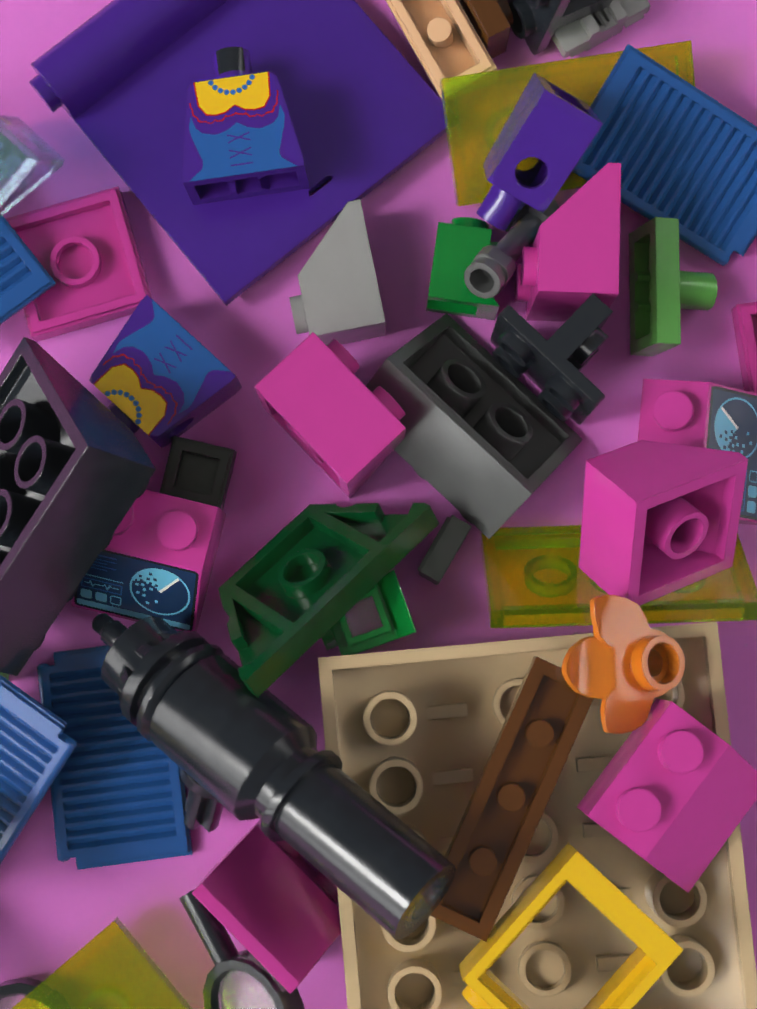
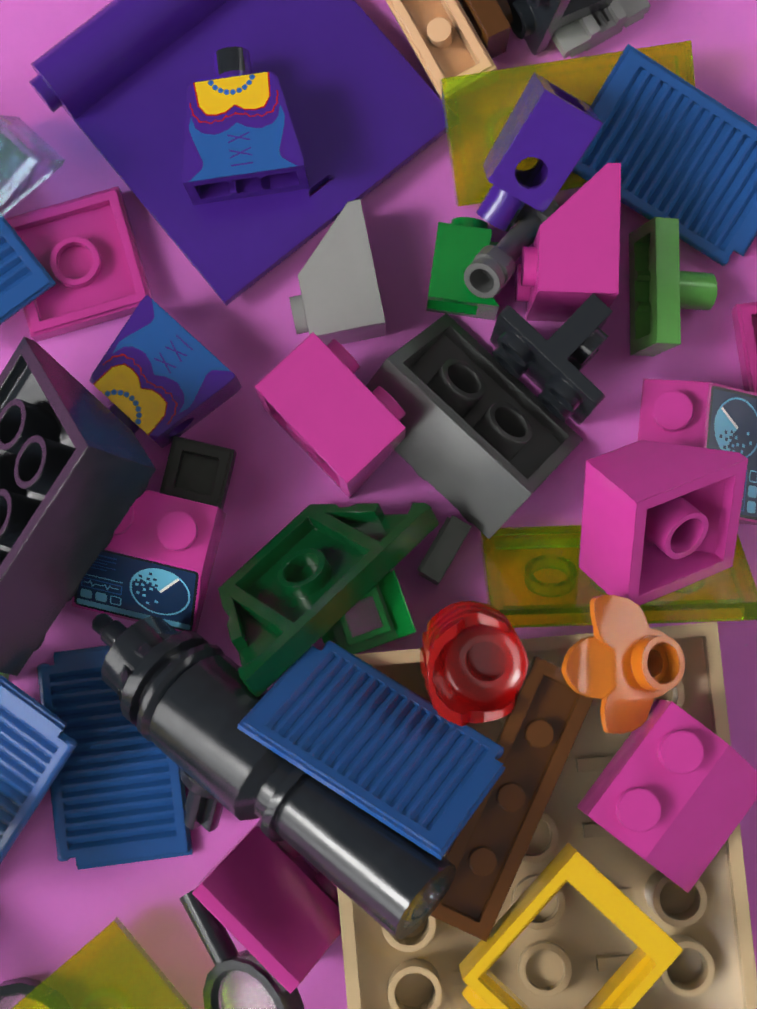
(377, 745): none -> blue window
(472, 663): none -> red hair

